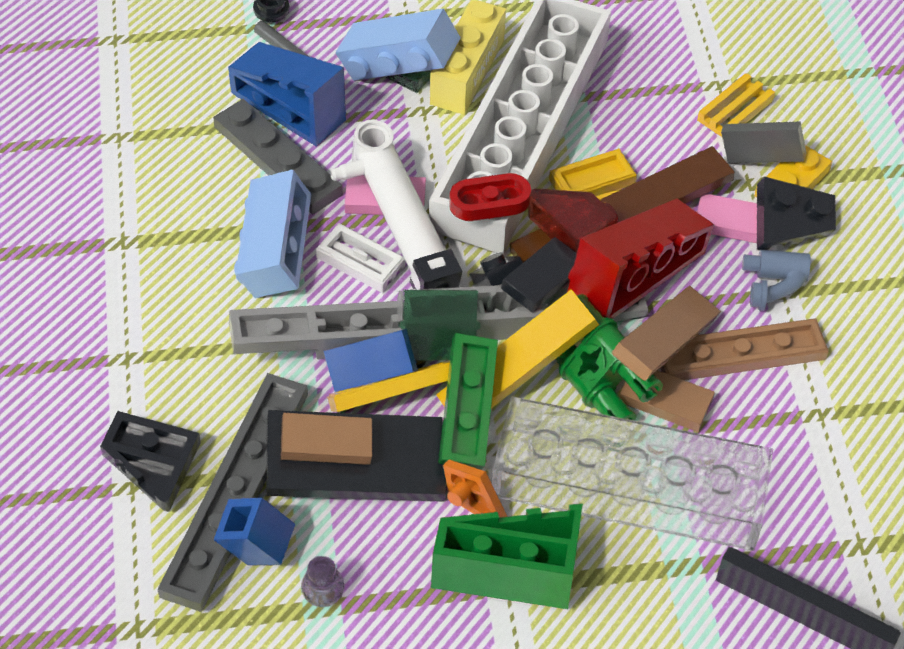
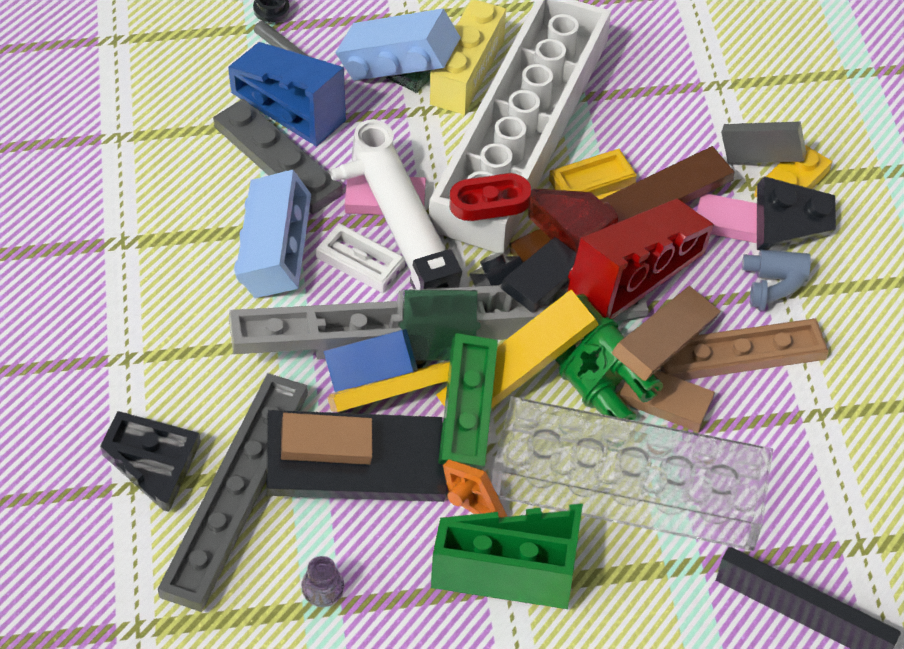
(254, 531): blue brick -> none
(747, 90): yellow tile -> none

